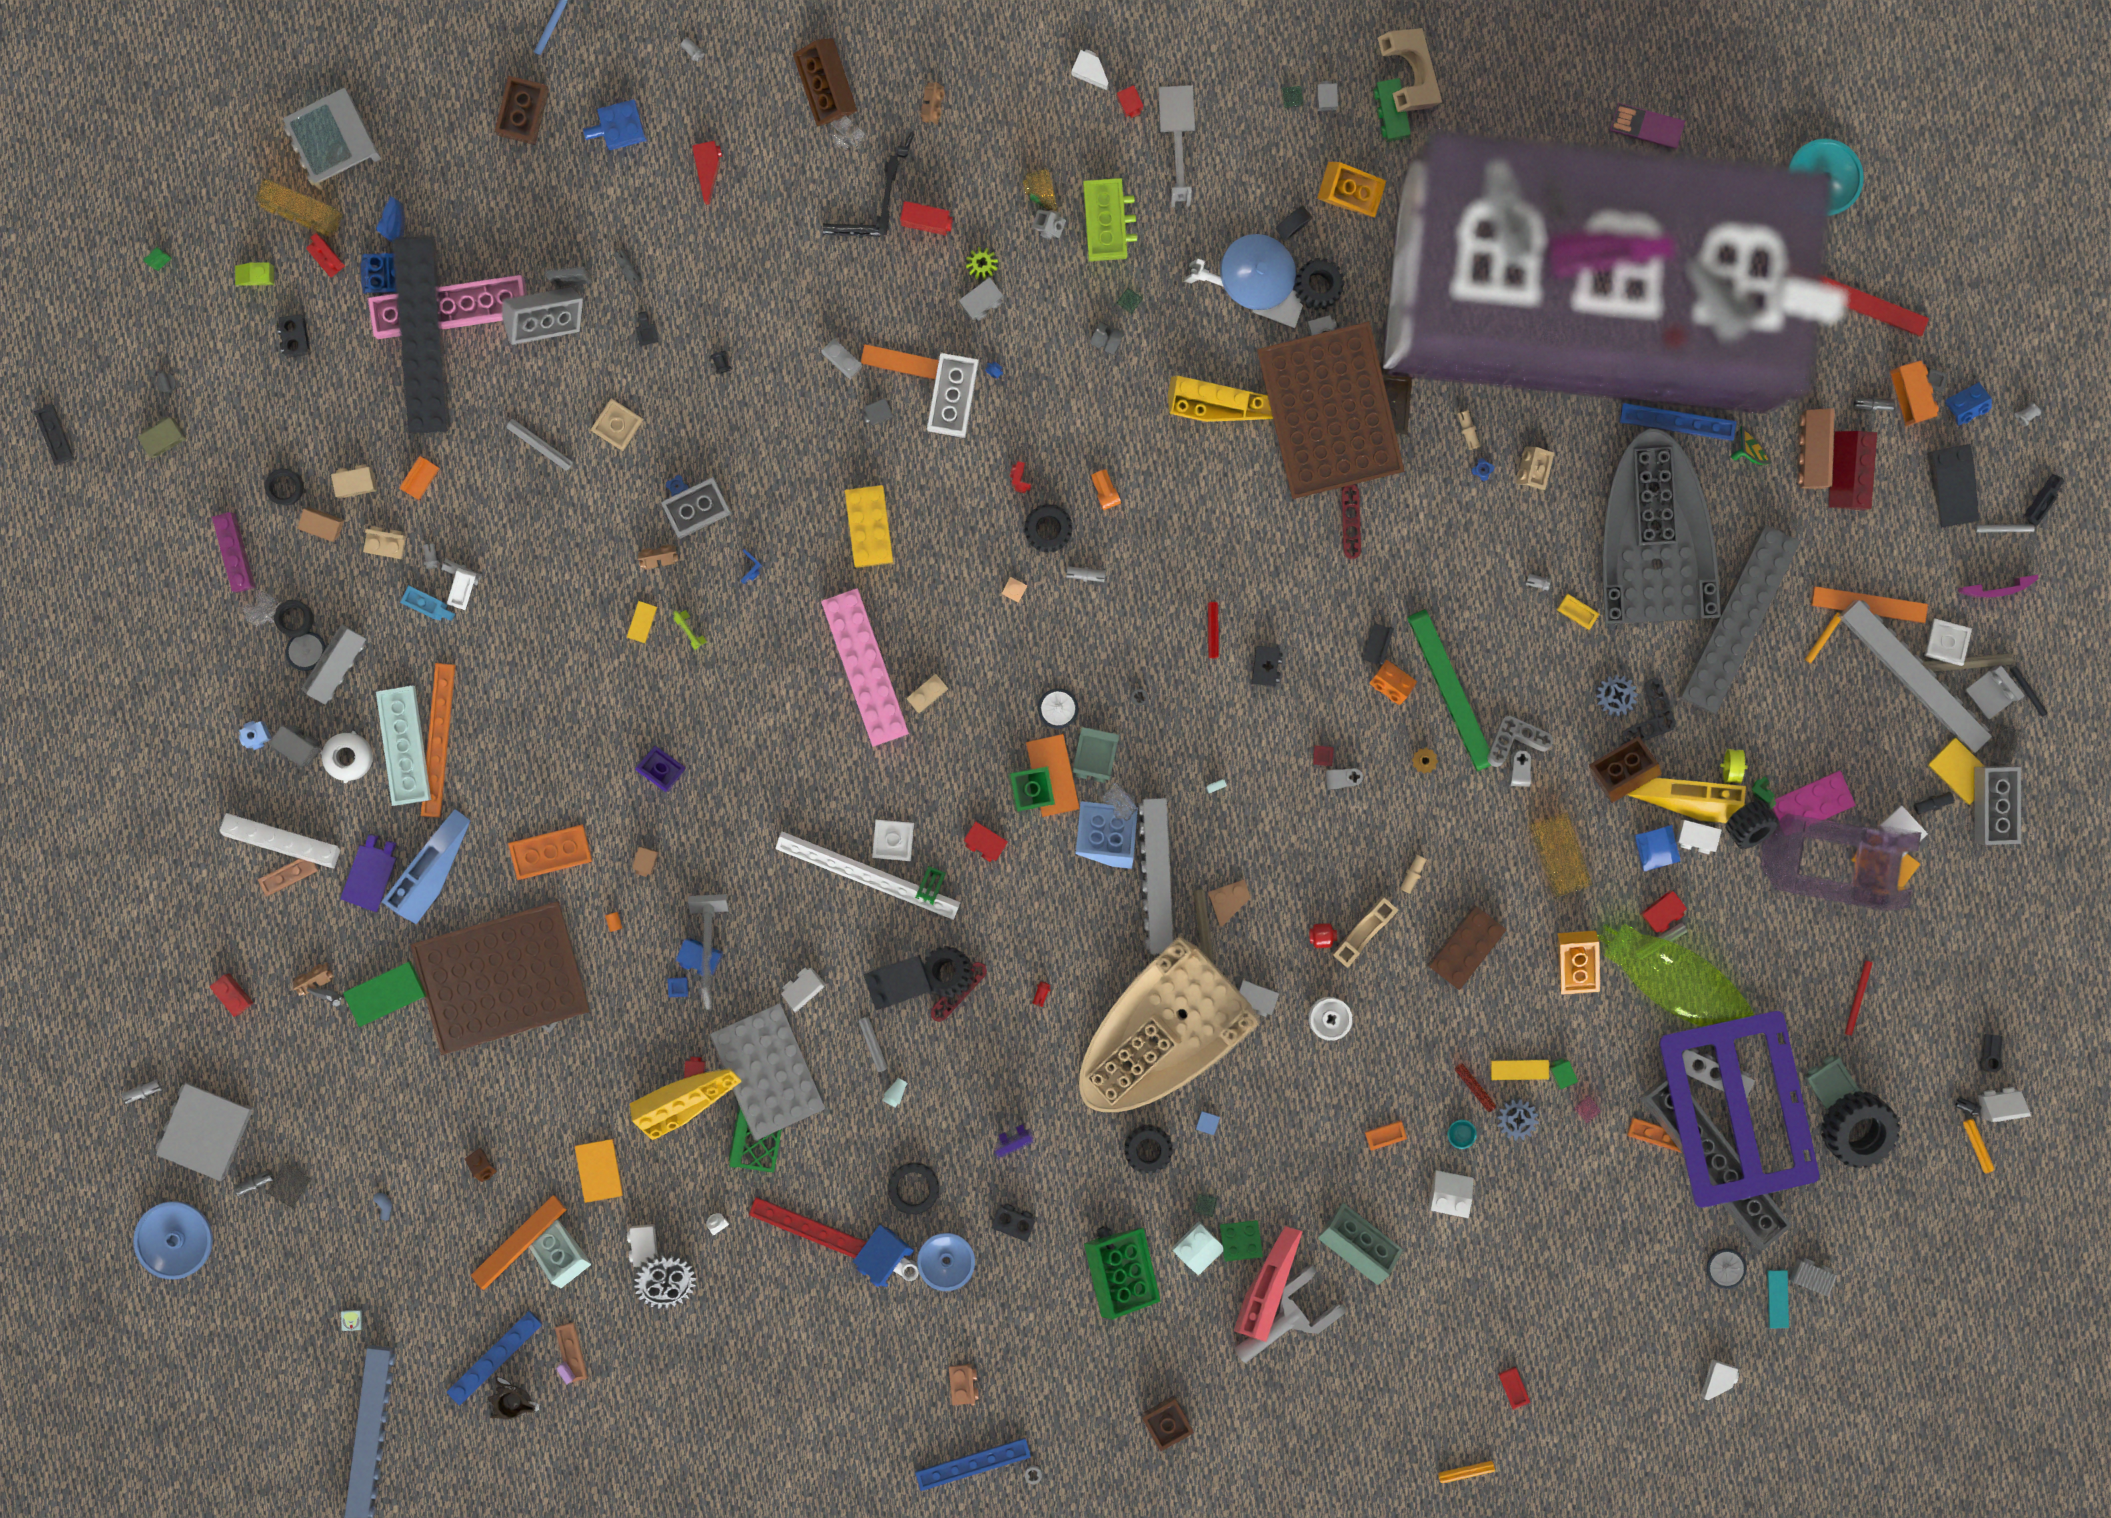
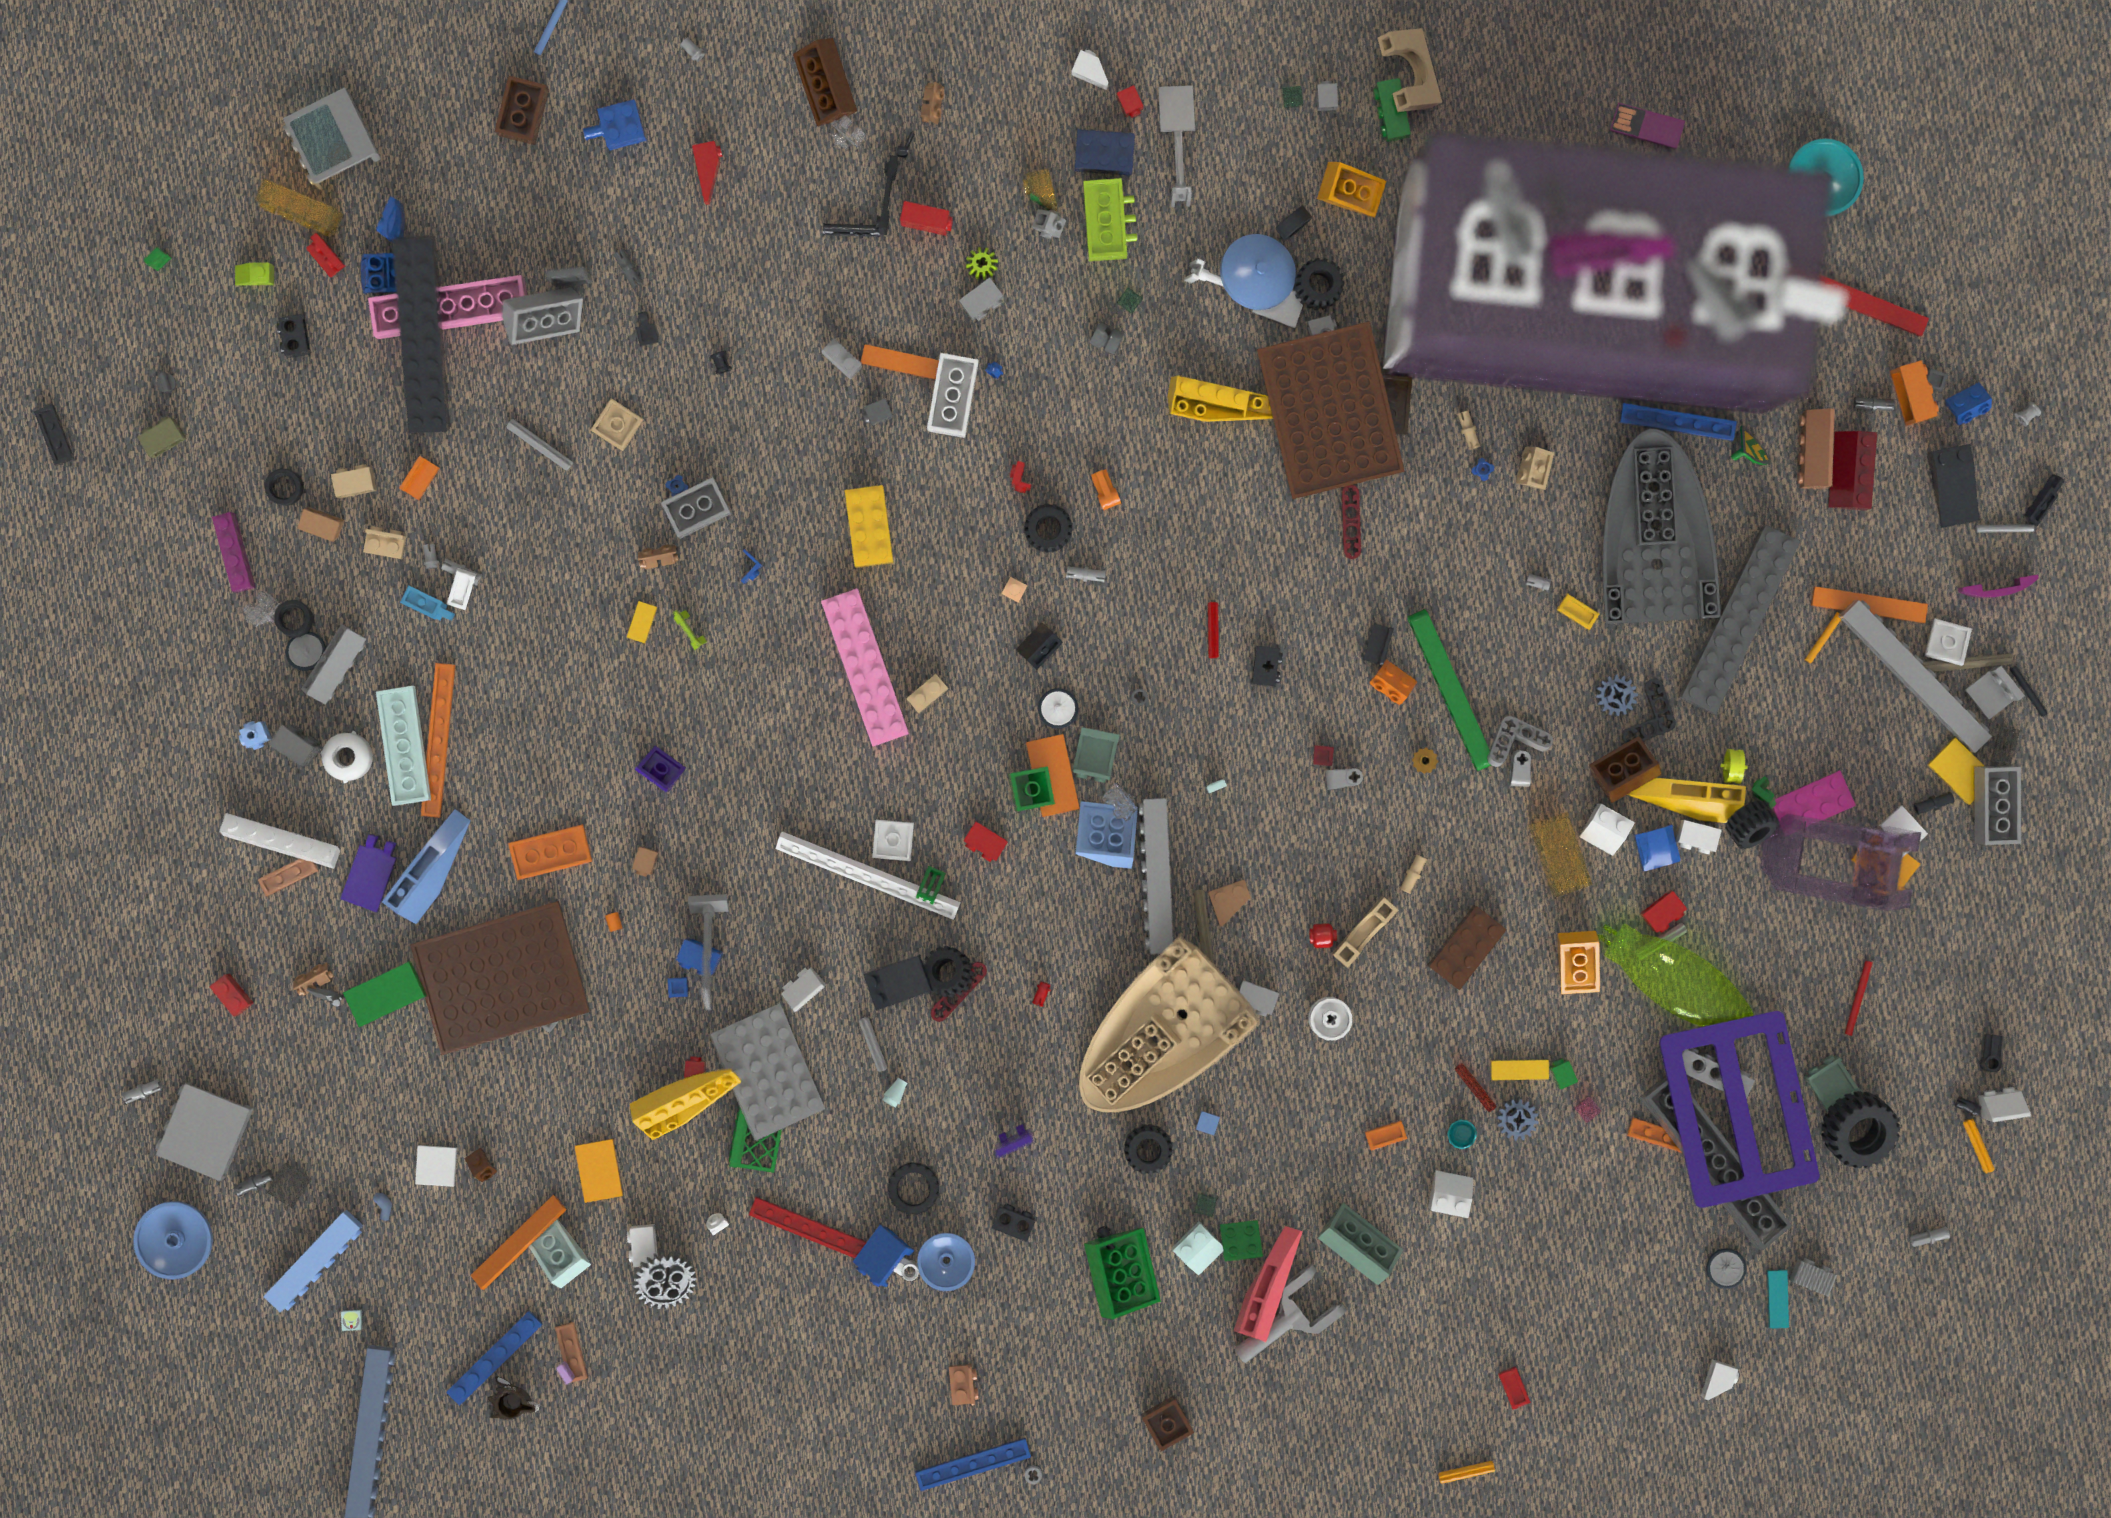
(310, 1264): none -> light blue brick
(436, 1165): none -> white tile
(1039, 645): none -> black panel
(1104, 152): none -> dark blue brick
(1606, 829): none -> white slope
(1930, 1236): none -> light grey axle

